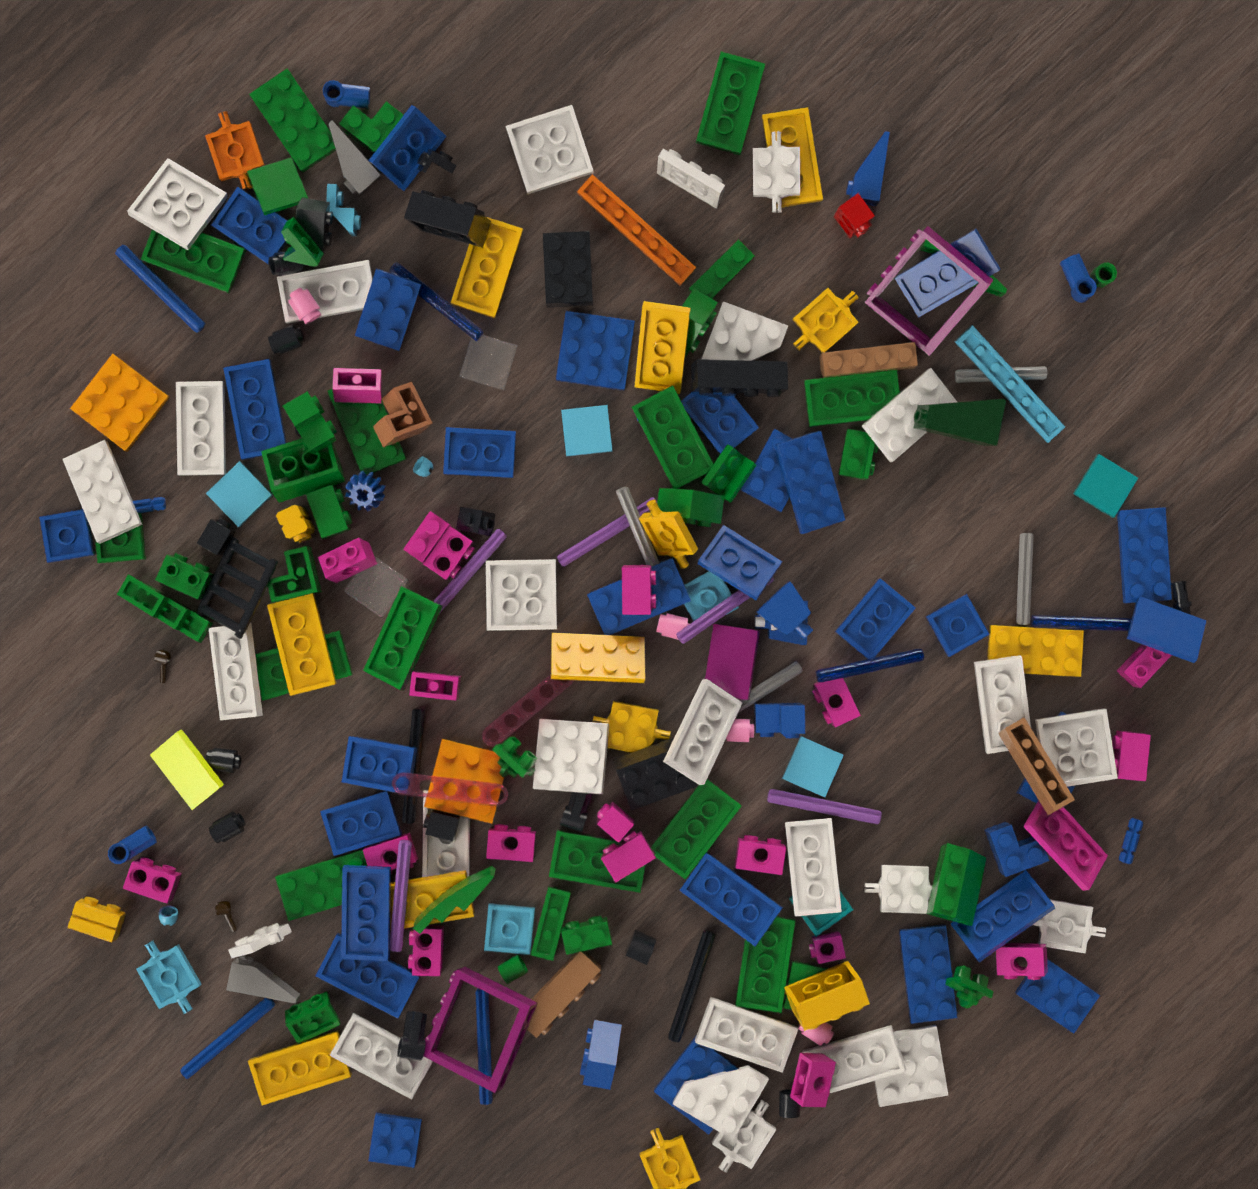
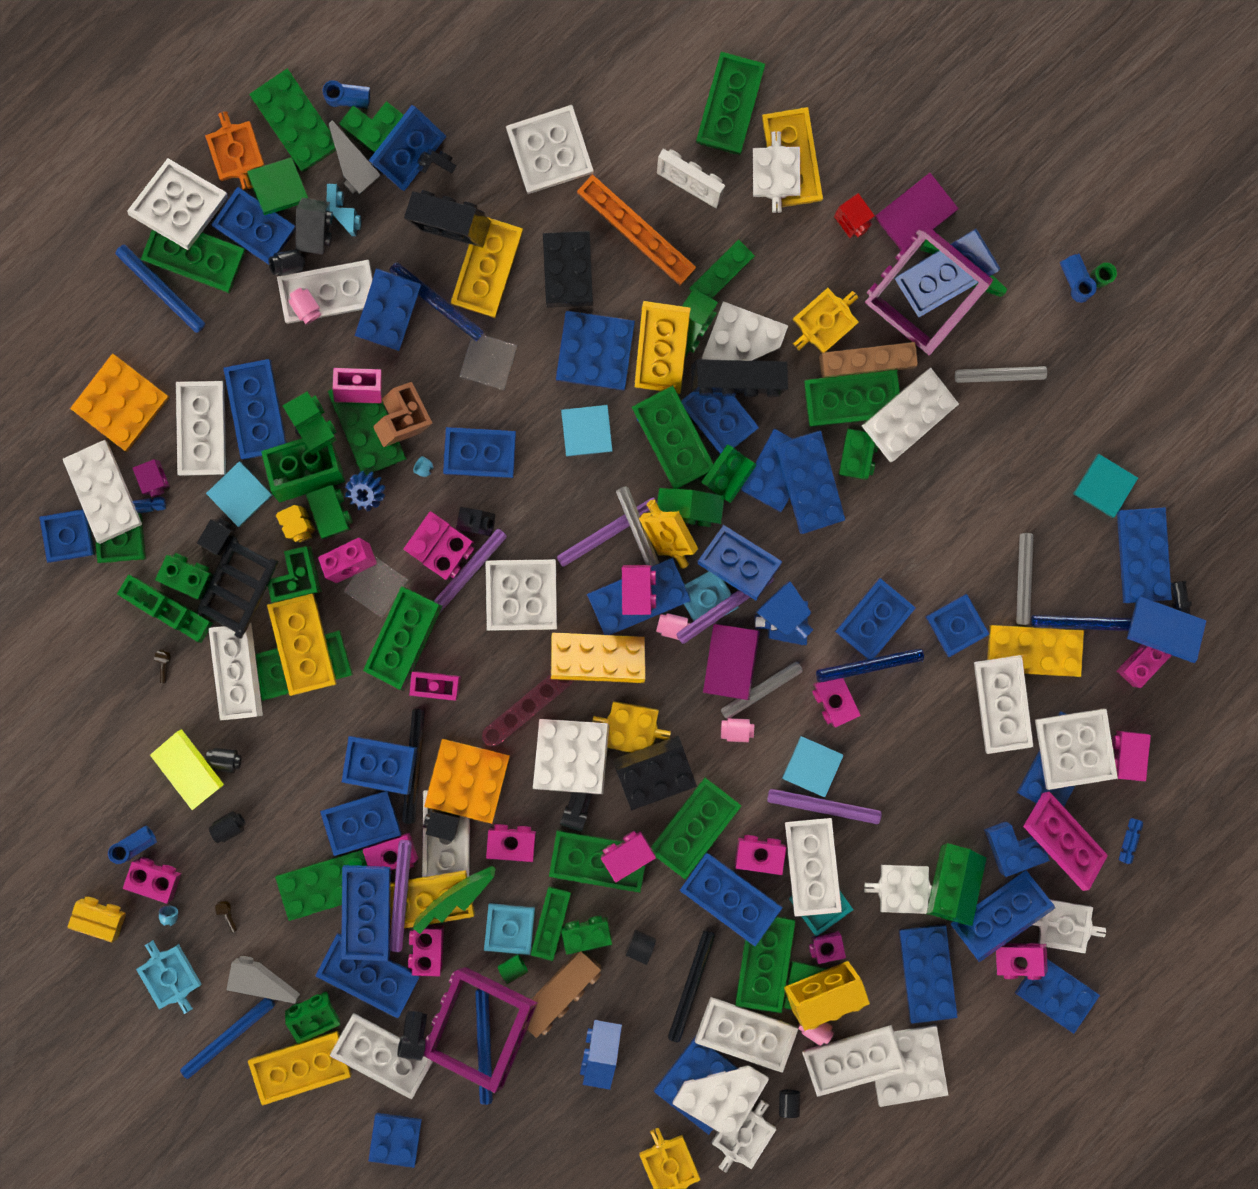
(151, 478): none -> magenta brick
(260, 939): white plate -> none
(286, 339): black brick -> none
(303, 248): green slope -> none
(438, 793): clear pink beam -> none
(511, 761): green hips -> none
(614, 821): dark pink brick -> none
(702, 732): white plate -> none
(779, 717): blue brick -> none
(812, 1080): dark pink brick -> none
(870, 174): blue slope -> none
(916, 209): none -> magenta tile
(967, 421): dark green slope -> none
(969, 990): green hips -> none
(1009, 384): medium azure tile -> none
(1036, 766): medium nougat brick -> none

